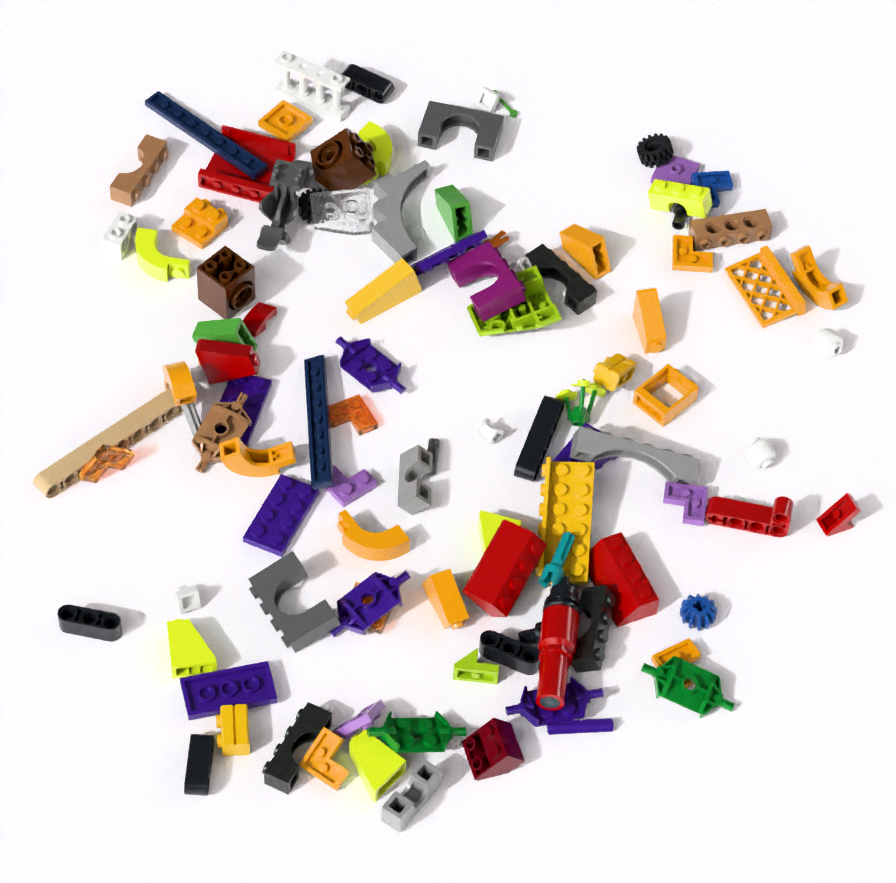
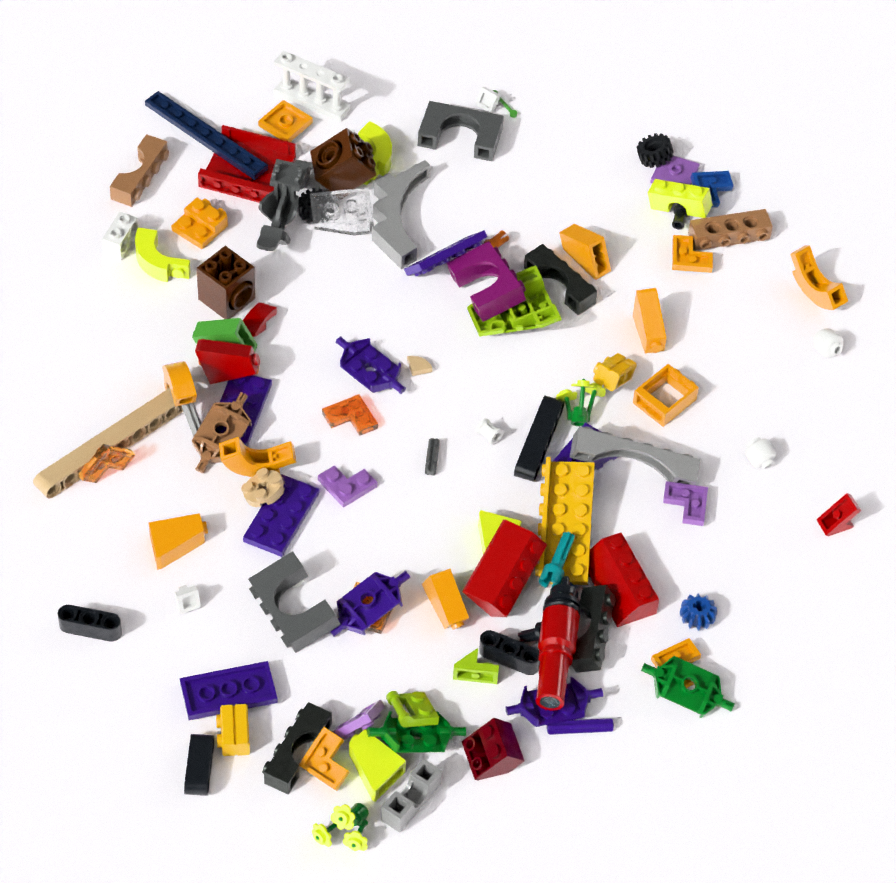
(176, 537): none -> light orange slope
(188, 650): neon yellow slope -> none
(254, 491): none -> tan plate
(318, 422): dark blue tile -> none
(345, 818): none -> neon yellow plant
(368, 84): black beam -> none
(370, 545): light orange arch -> none
(384, 292): yellow slope -> none
(413, 466): light grey arch -> none
(418, 365): none -> tan tile
(419, 708): none -> lime plate
(455, 211): bright green slope -> none
(522, 264): white bush -> none
(751, 517): red beam -> none
(781, 283): light orange fence -> none

